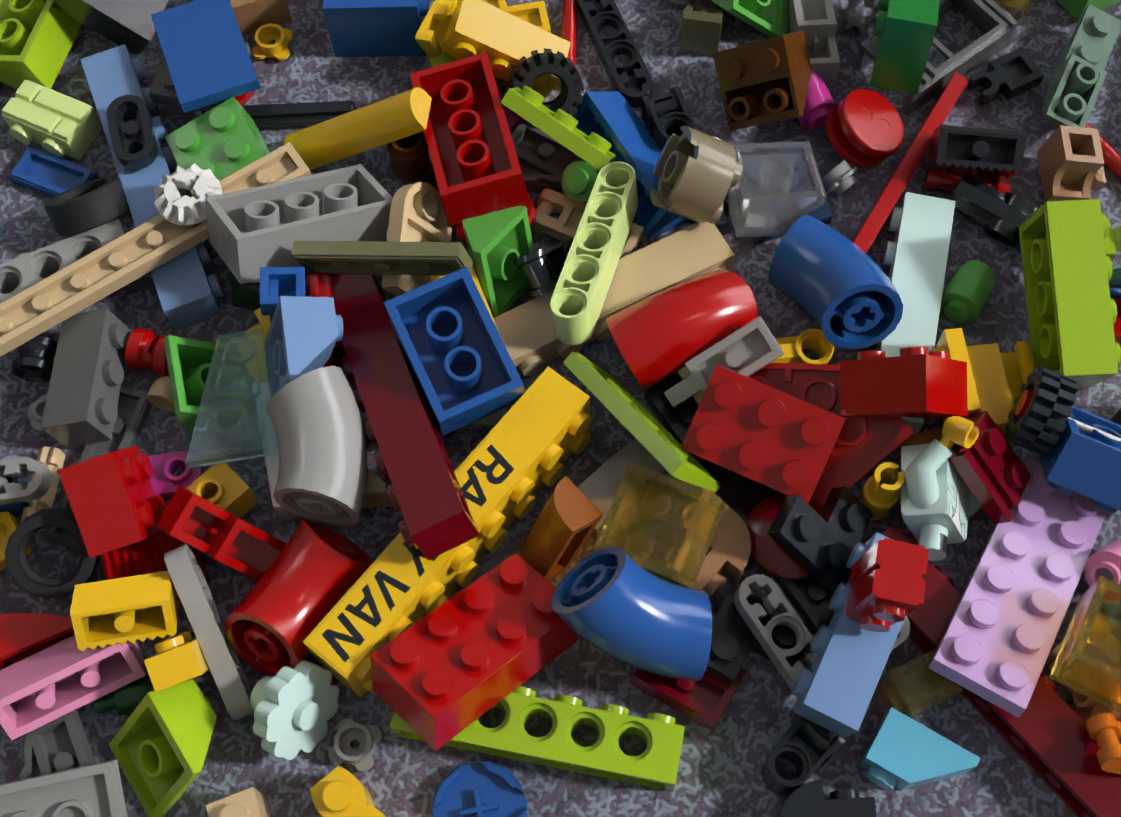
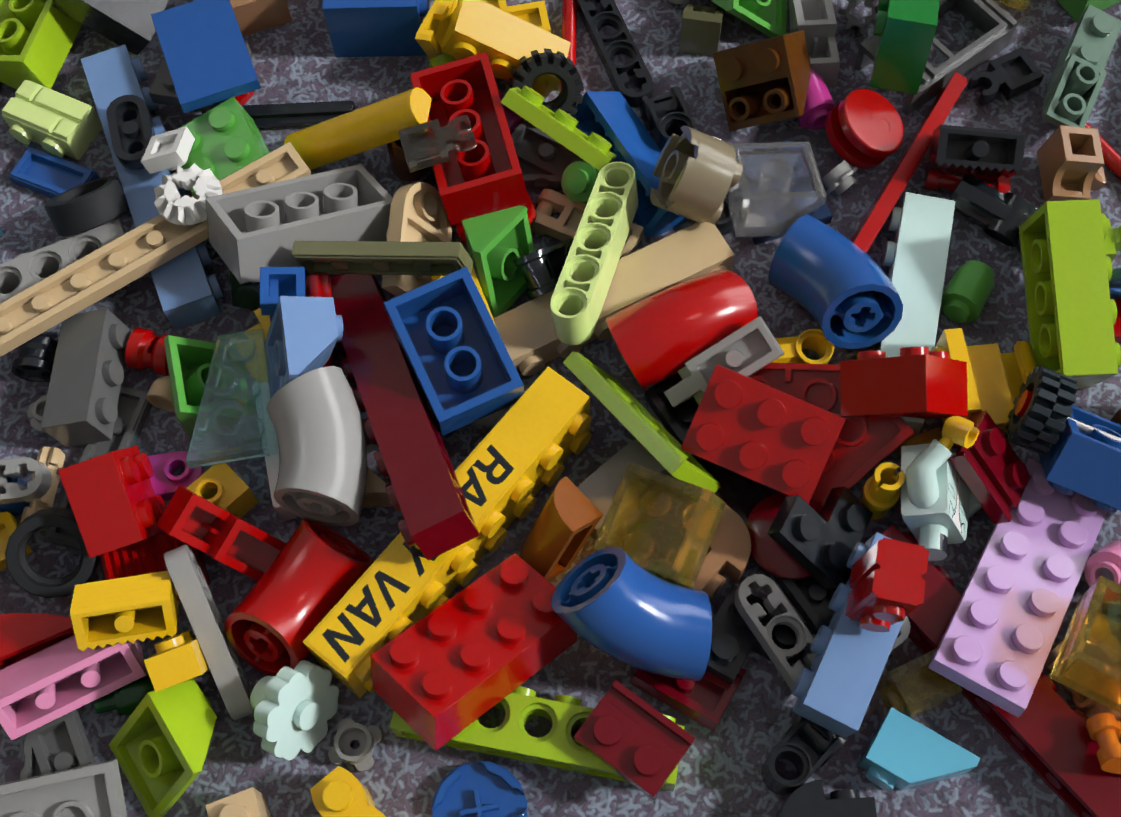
(168, 150): none -> white plate
(269, 34): yellow plate -> none
(429, 143): none -> clear smoke plate
(634, 739): none -> dark red plate

